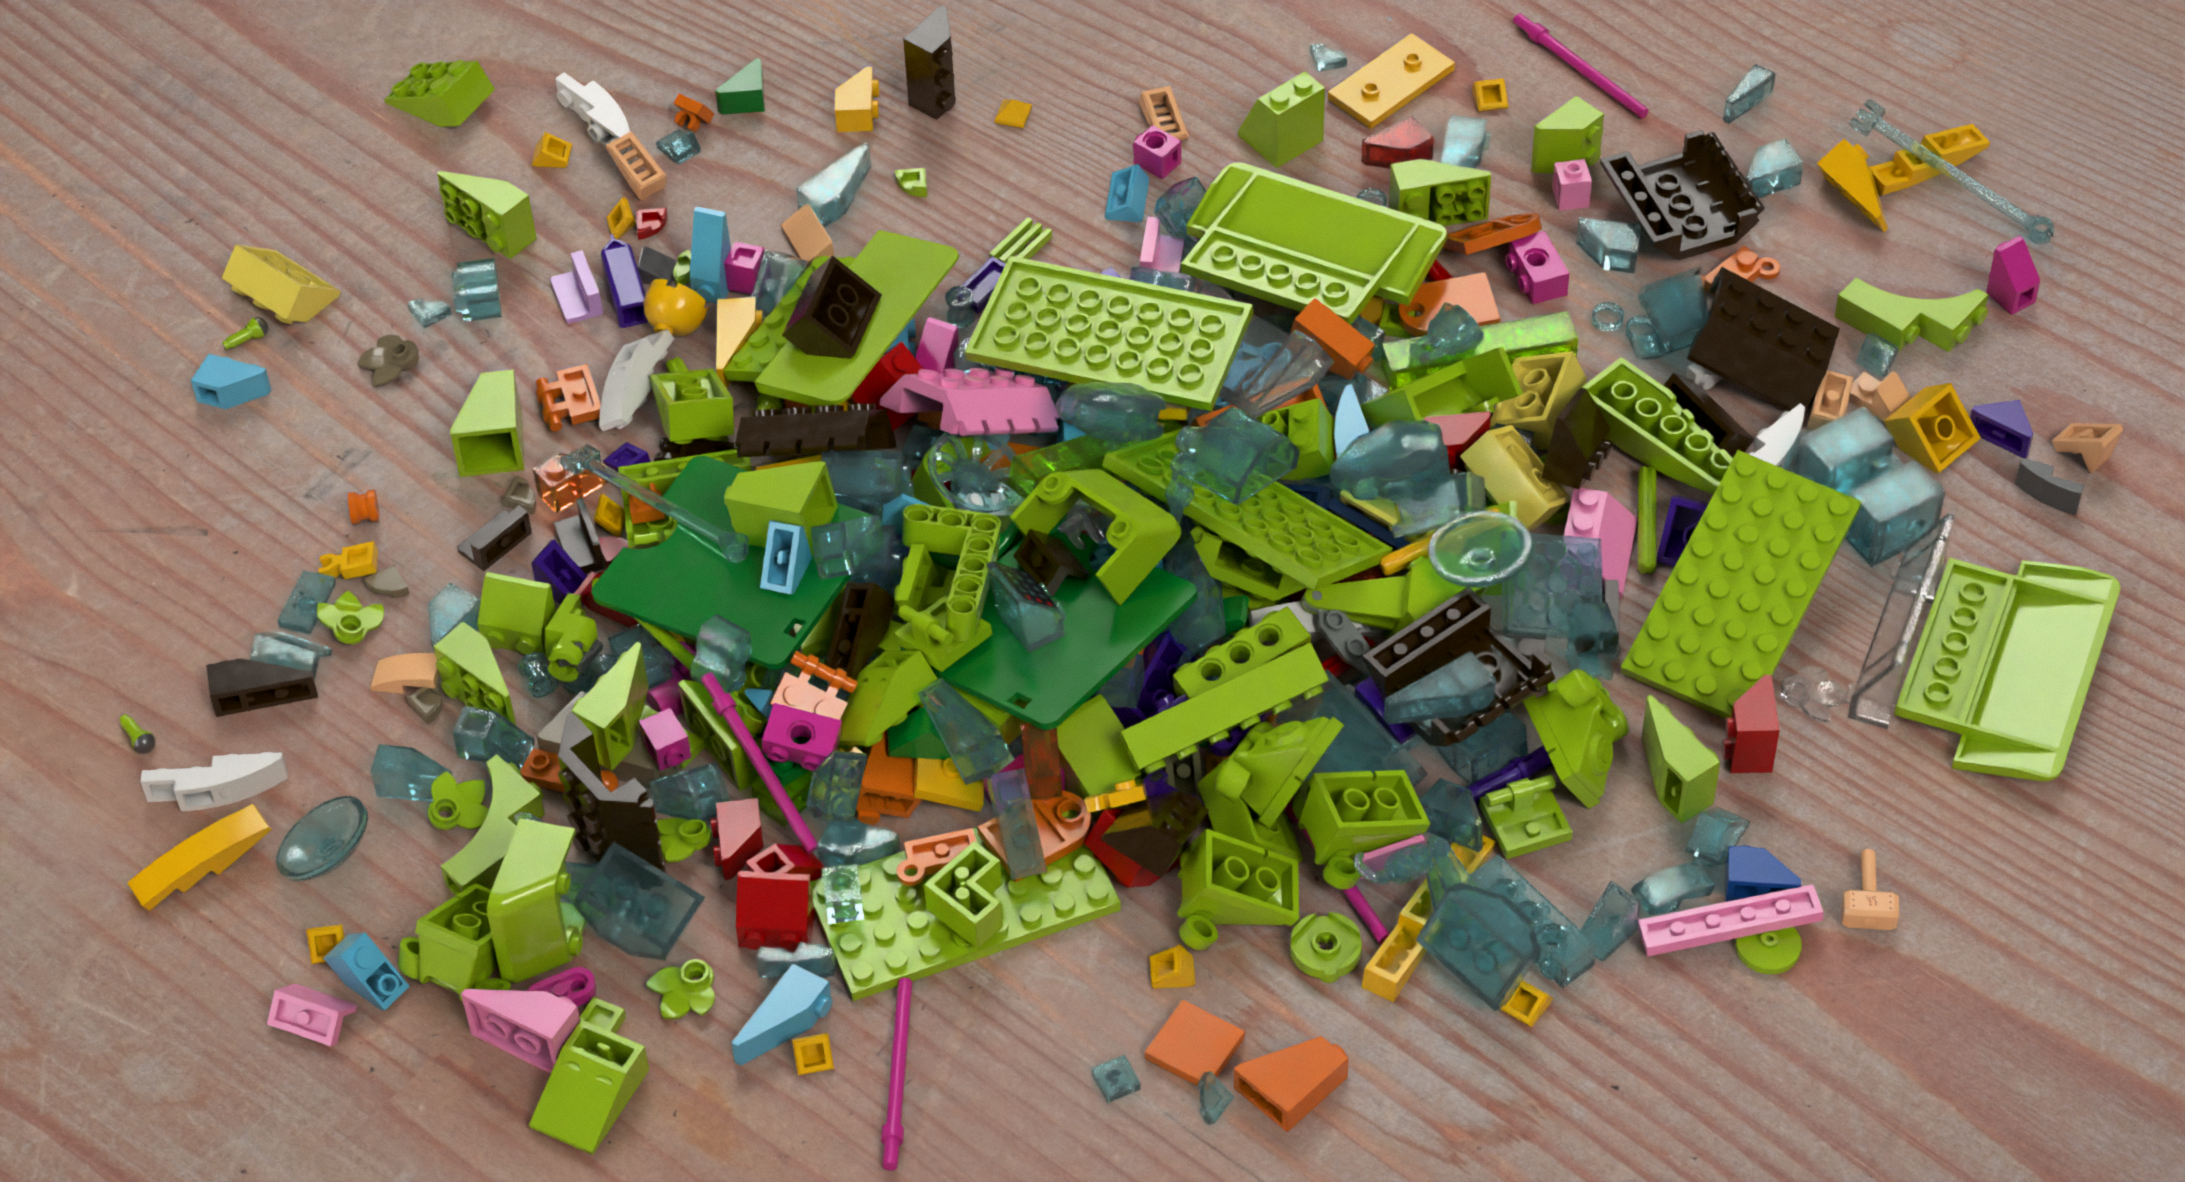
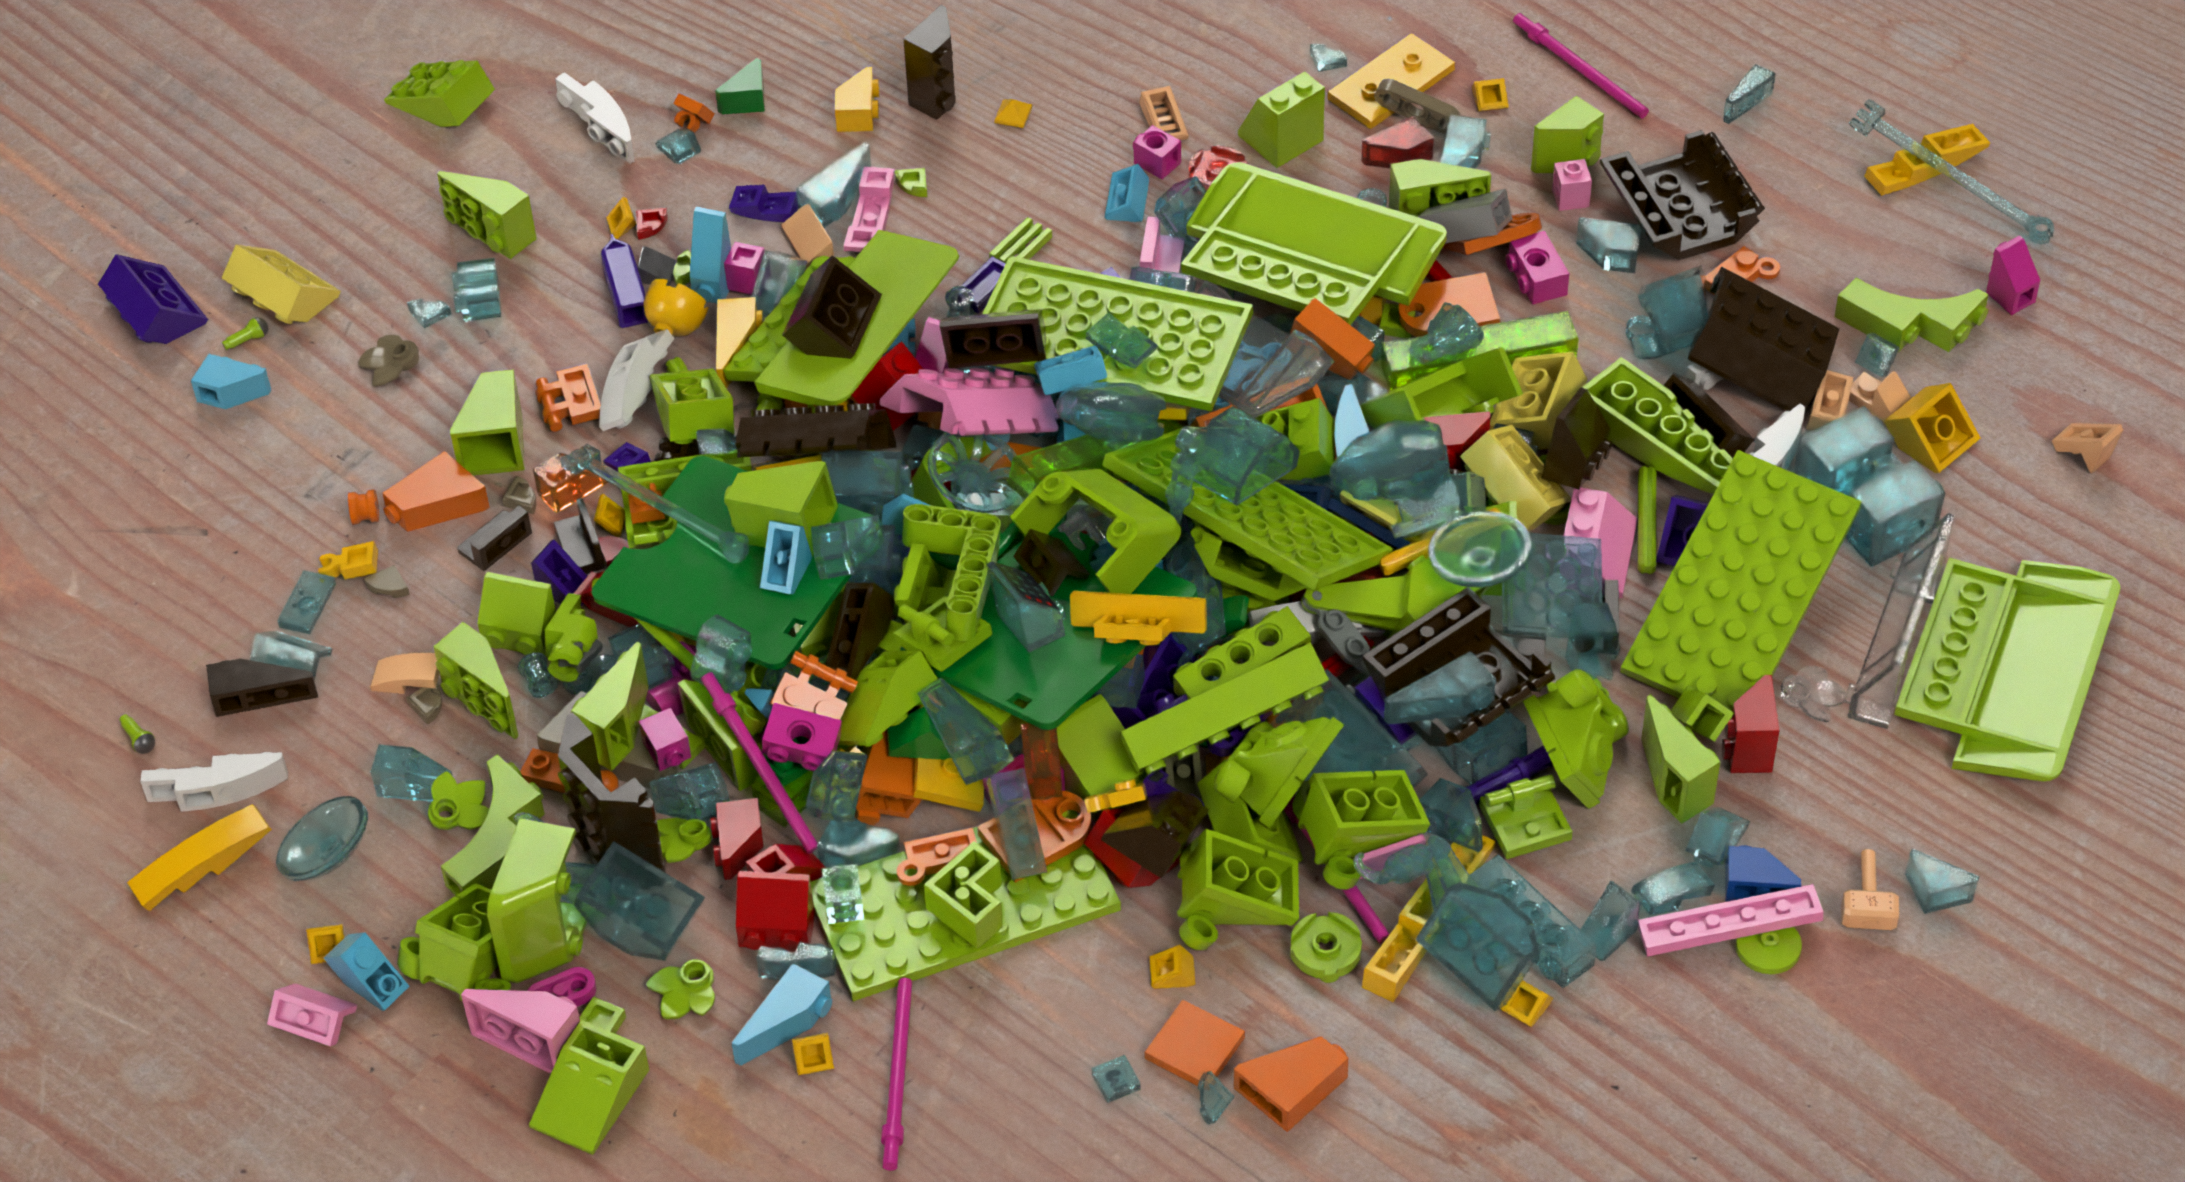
(150, 300): none -> dark purple slope
(349, 618): lime plate -> none
(434, 495): none -> orange slope
(450, 609): clear light blue slope -> none
(485, 733): clear light blue slope -> none
(551, 152): yellow slope -> none
(577, 291): lavender panel -> none
(646, 182): light nougat slope -> none
(715, 441): none -> clear light blue slope
(758, 204): none -> dark purple slope
(872, 207): none -> bright pink slope
(994, 338): none -> dark brown slope
(1070, 369): none -> medium azure slope
(1119, 342): none -> clear light blue slope
(1137, 615): none -> yellow bracket
(1210, 163): none -> clear red tile
(1390, 96): none -> dark tan beam
(1472, 216): none -> light grey slope
(1602, 306): clear light blue axle -> none
(1701, 713): none -> lime window
(1774, 168): clear light blue slope -> none
(1850, 174): yellow slope -> none
(1939, 883): none -> clear light blue slope
(2004, 426): dark purple slope -> none
(2037, 481): dark grey slope -> none

